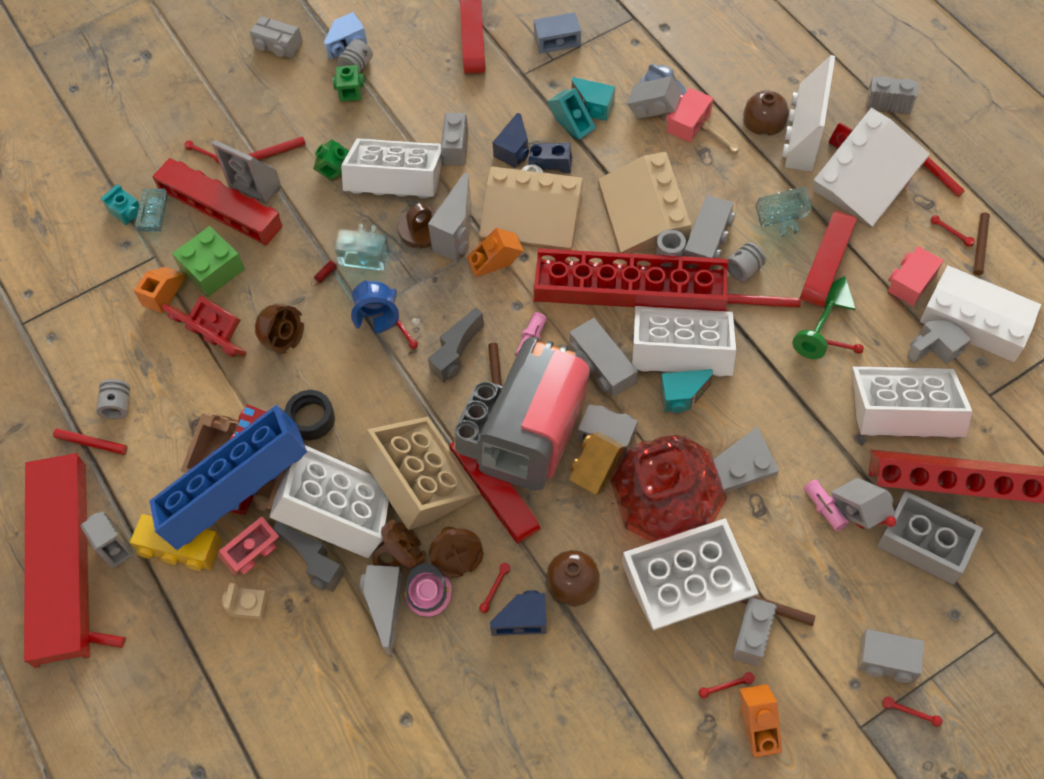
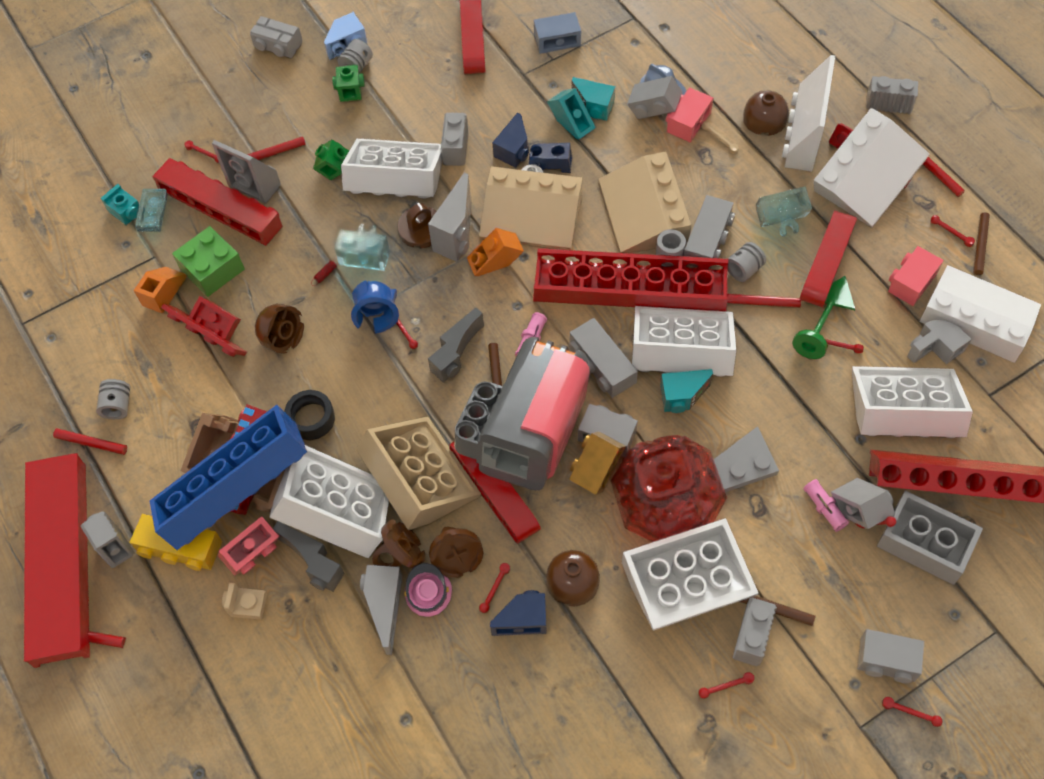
(761, 720): orange slope -> none

